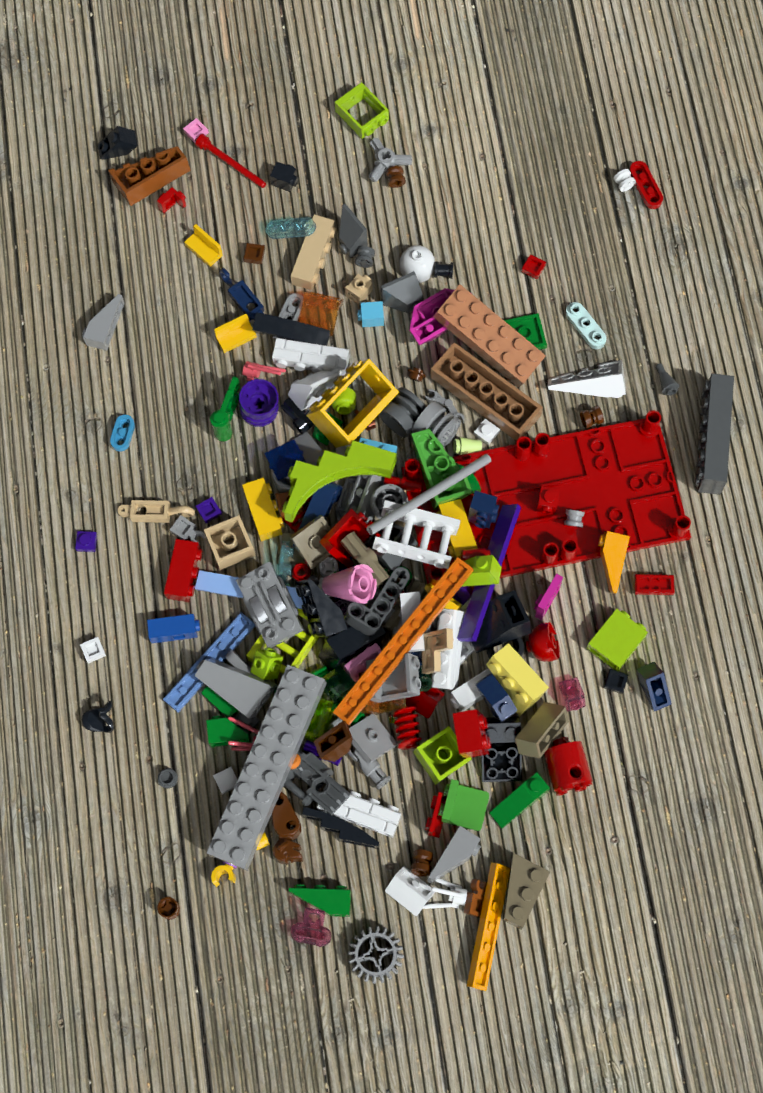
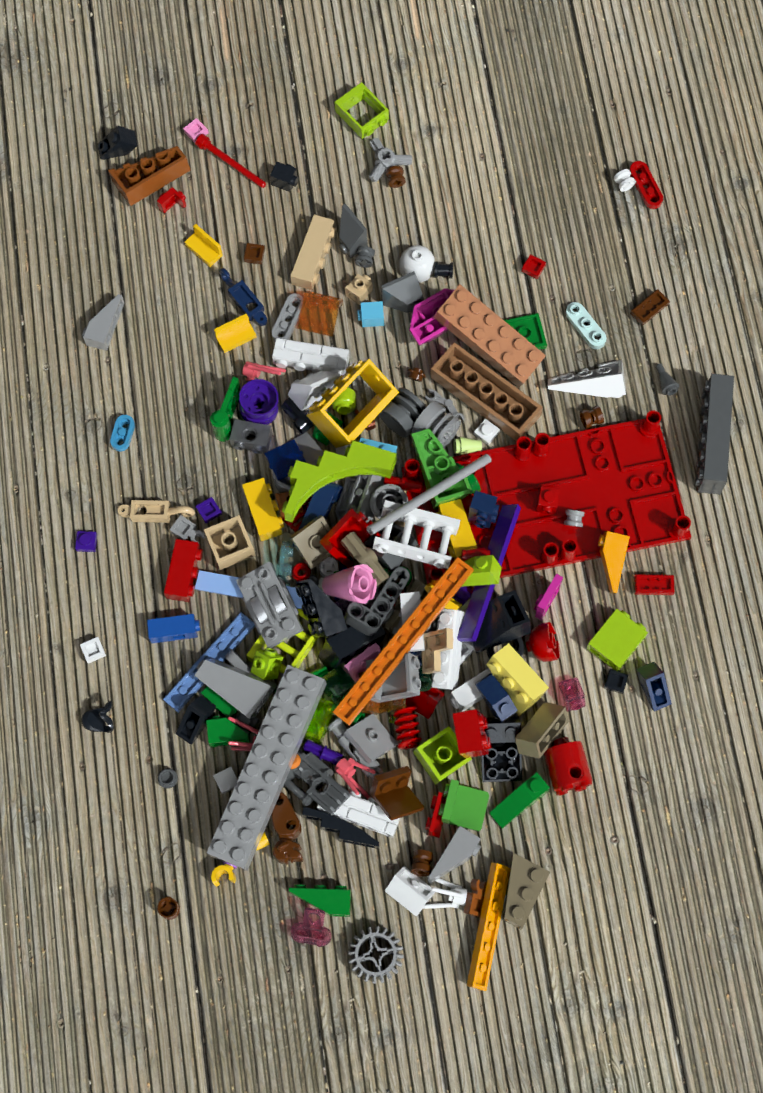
(195, 719): none -> black slope
(243, 429): none -> flat silver brick
(290, 228): clear light blue plate -> none
(290, 329): black slope -> none
(334, 743): reddish brown slope -> none
(346, 770): none -> coral plant
(394, 795): none -> reddish brown bracket
(649, 307): none -> reddish brown plate

